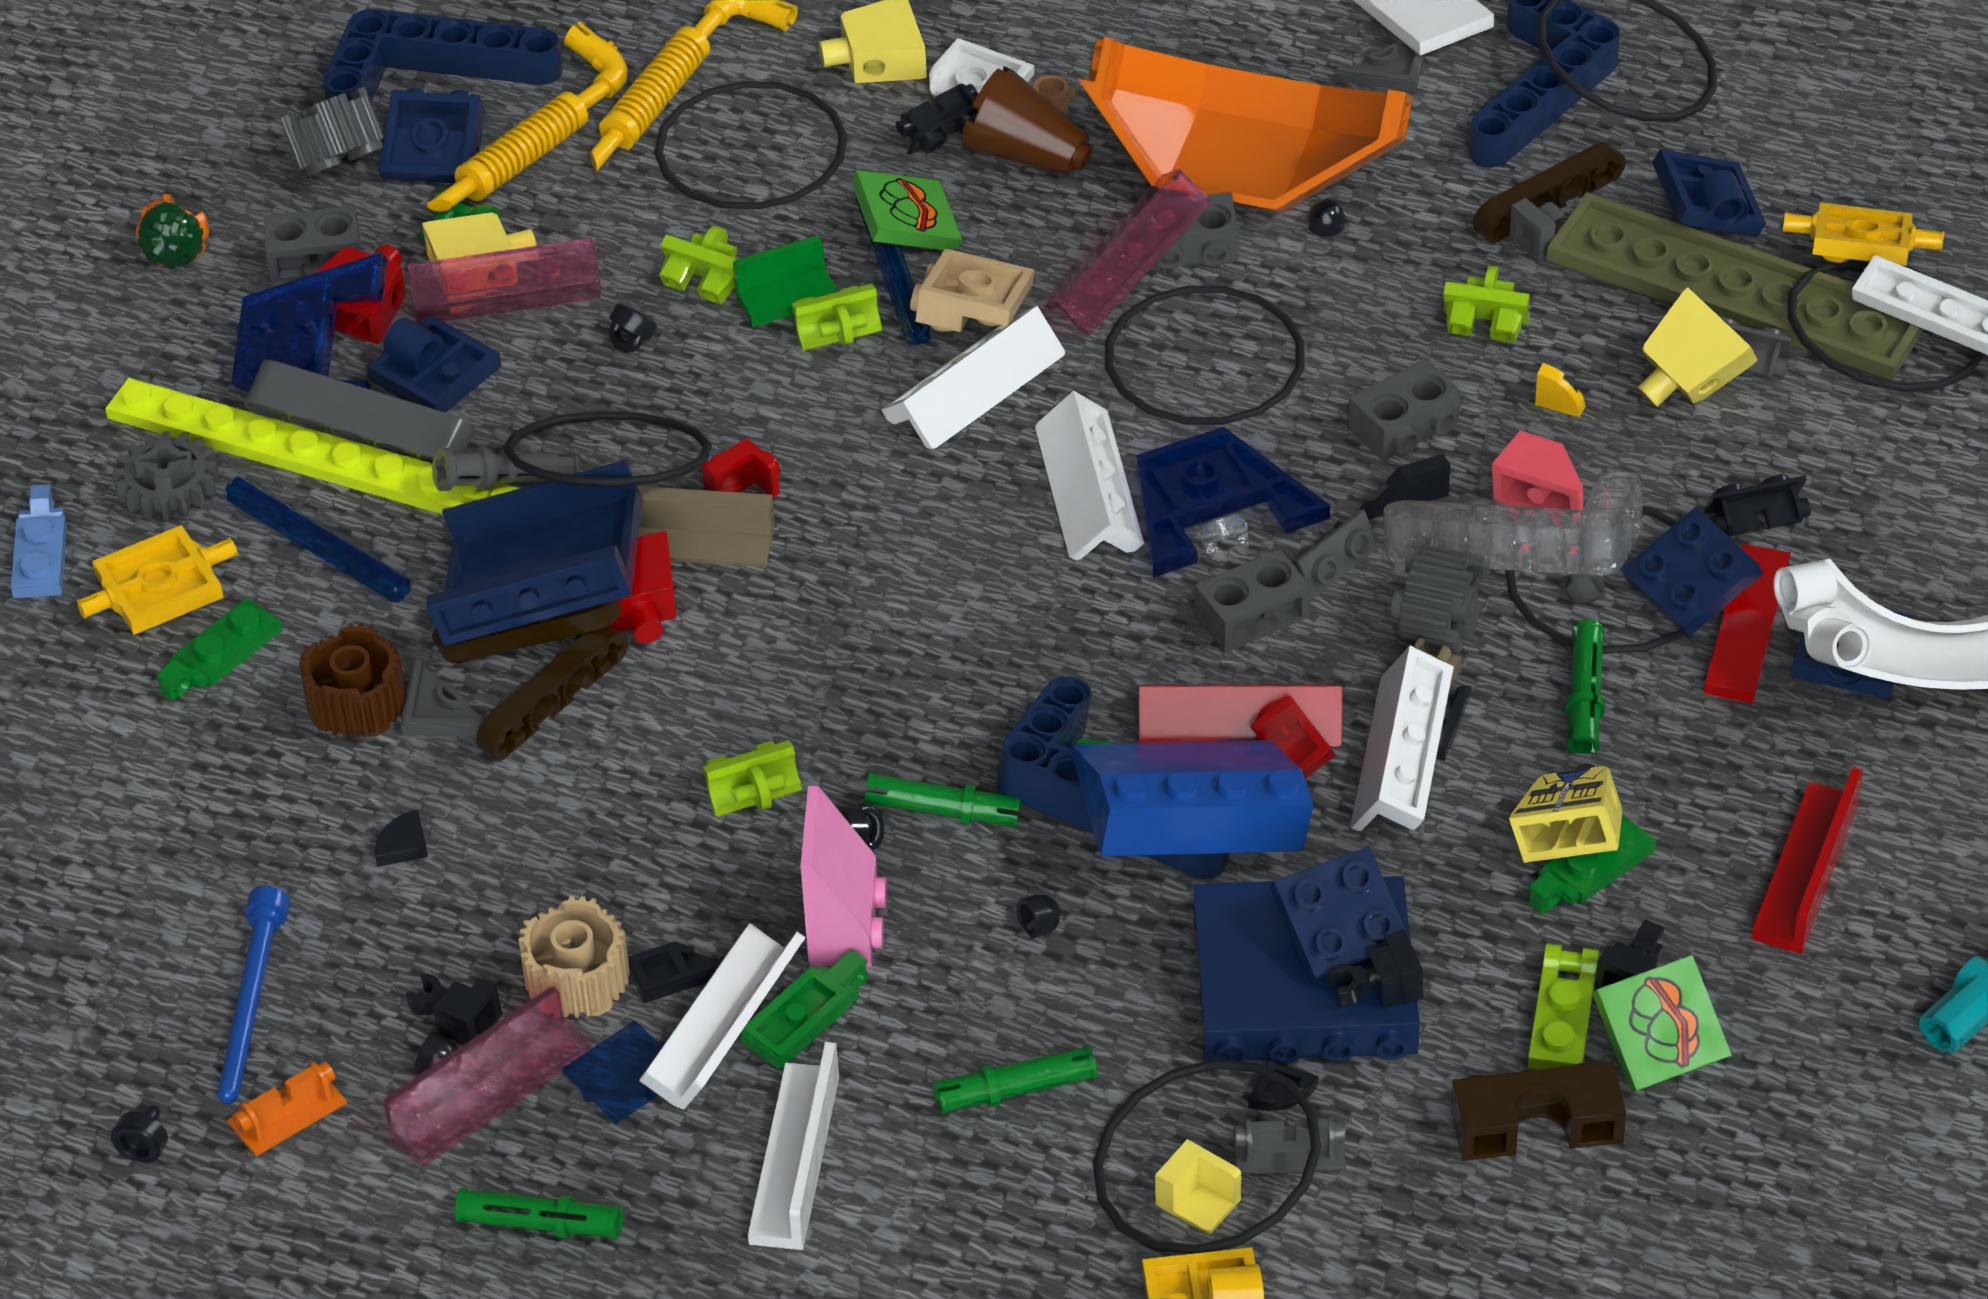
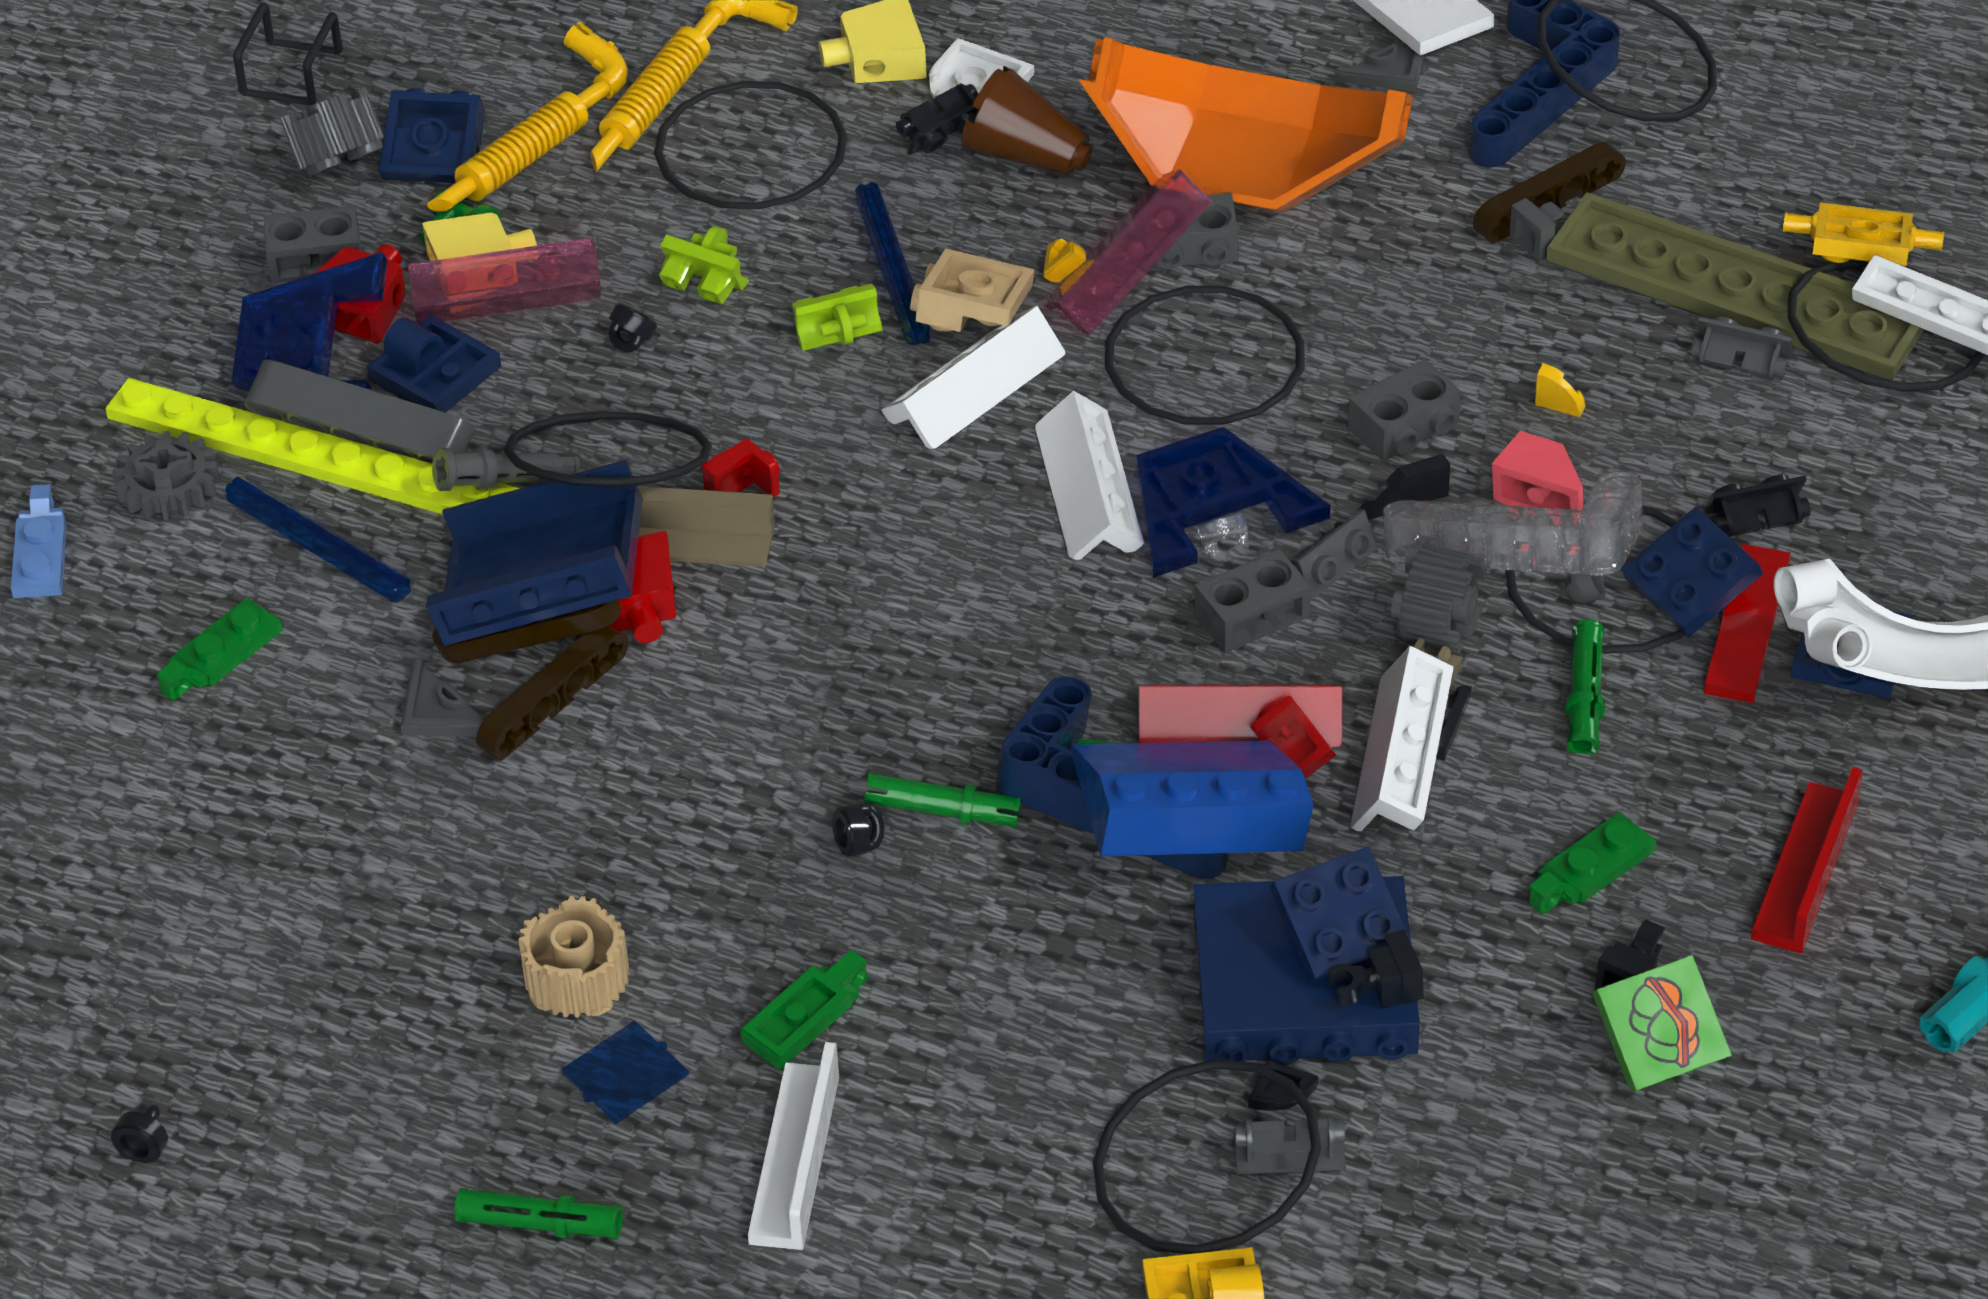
(157, 579): yellow plate -> none
(170, 233): dark green piece -> none
(263, 12): none -> black piece
(266, 911): blue piece -> none
(289, 1110): orange hinge -> none
(353, 682): reddish brown brick -> none
(401, 840): black tile -> none
(433, 1050): black hinge -> none
(439, 45): dark blue beam -> none
(460, 1010): black piece -> none
(483, 1078): clear pink panel -> none
(670, 970): black tile -> none
(718, 1016): white panel -> none
(752, 778): lime hips -> none
(780, 276): green panel -> none
(838, 886): bright pink slope -> none
(906, 210): bright green tile -> none
(1003, 1082): green pin -> none
(1044, 912): black hinge -> none
(1056, 91): medium nougat plate -> none
(1062, 259): none -> yellow tile
(1198, 1187): light yellow panel -> none
(1329, 218): black hinge -> none
(1487, 300): lime hips -> none
(1563, 1008): lime plate -> none
(1568, 815): light yellow torso -> none
(1577, 1097): dark brown arch -> none
(1693, 352): light yellow torso -> none
(1708, 193): dark blue plate -> none

